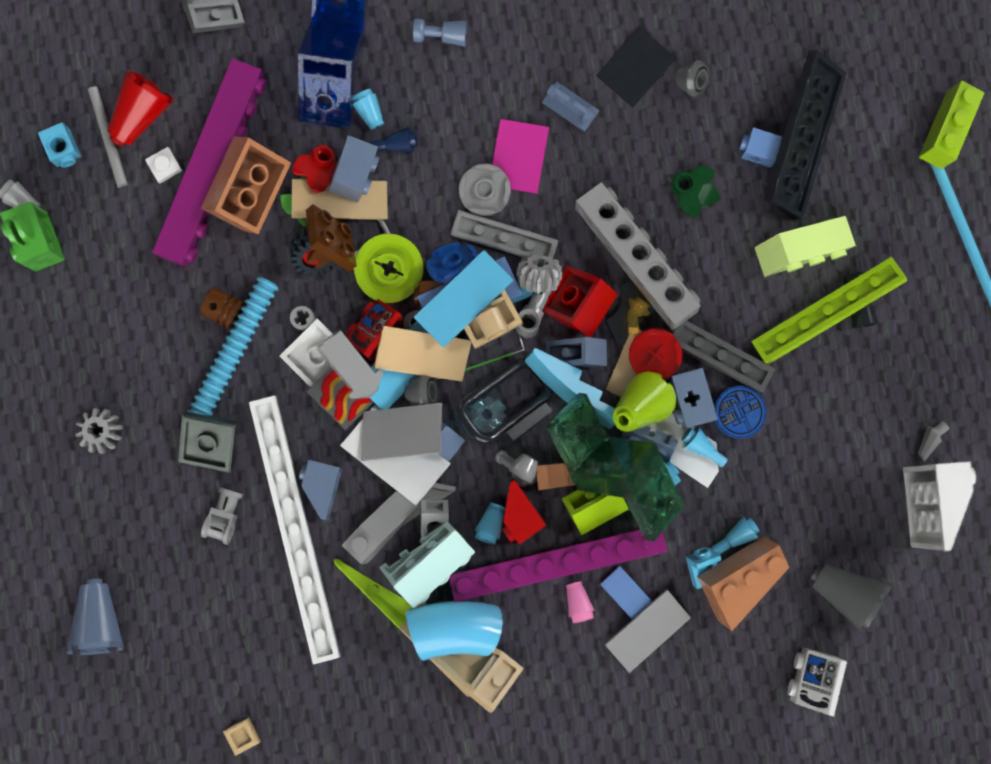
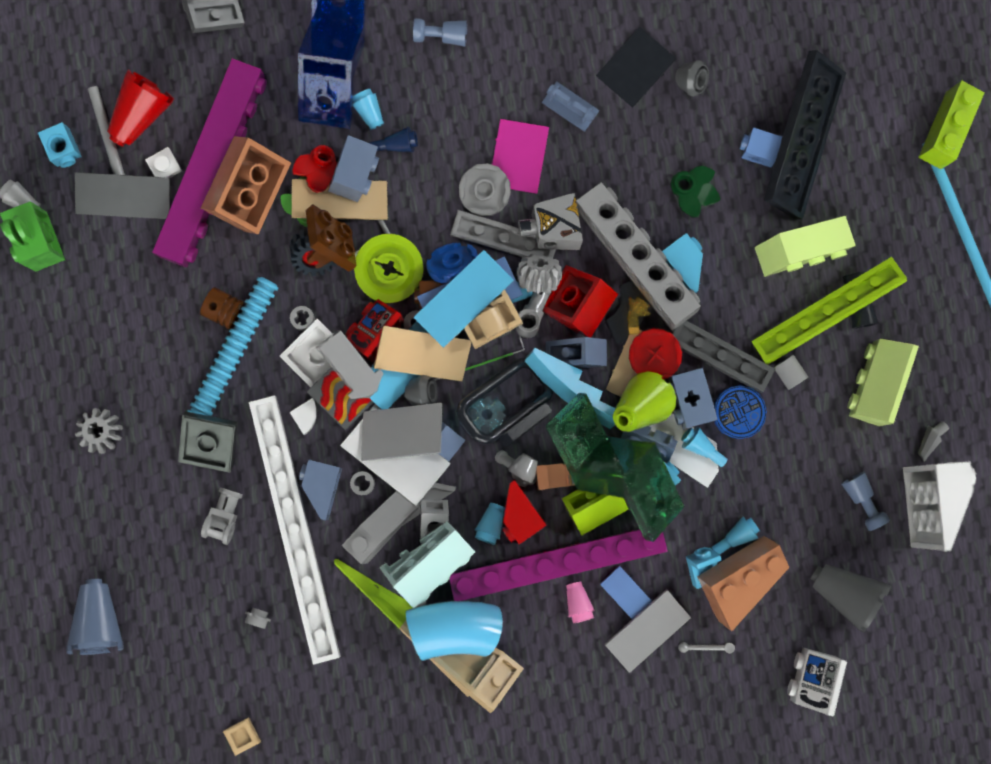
(122, 195): none -> dark grey piece
(257, 618): none -> light grey plate
(305, 415): none -> white tile
(368, 477): none -> light grey bush
(554, 224): none -> light grey torso
(686, 258): none -> medium azure slope
(728, 647): none -> light grey hinge
(791, 372): none -> light grey beam
(861, 492): none -> sand blue piece
(882, 381): none -> yellowish green slope

